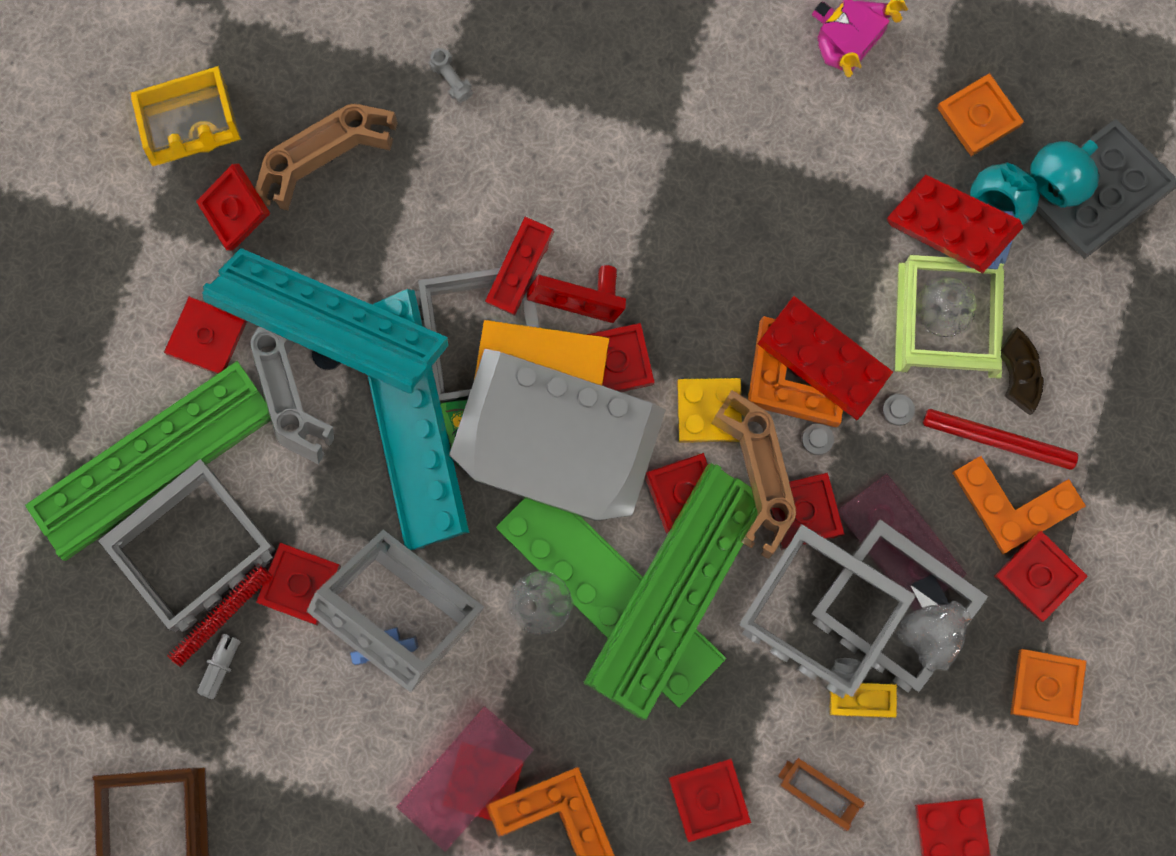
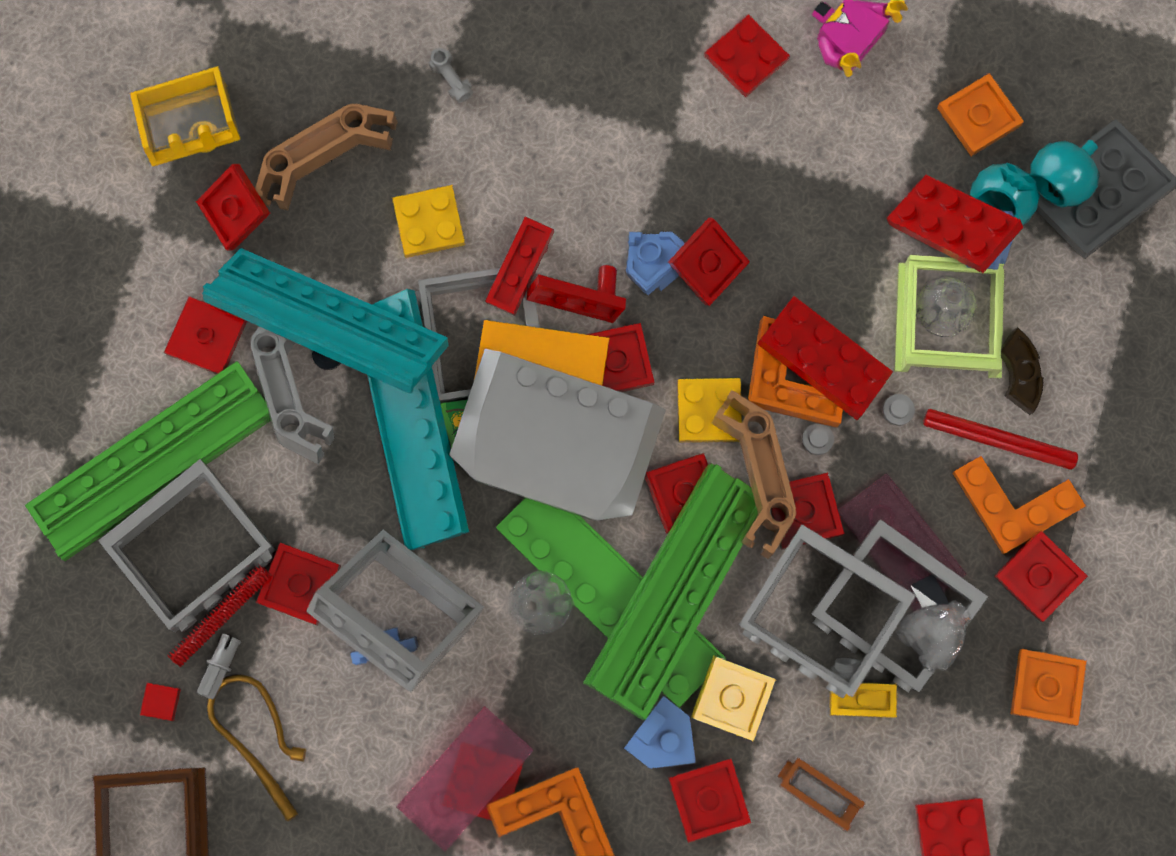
(160, 702): none -> red tile
(266, 778): none -> pearl gold piece
(428, 221): none -> yellow plate
(649, 259): none -> medium blue plate
(663, 738): none -> medium blue plate
(709, 261): none -> red plate
(733, 698): none -> yellow plate
(746, 56): none -> red plate

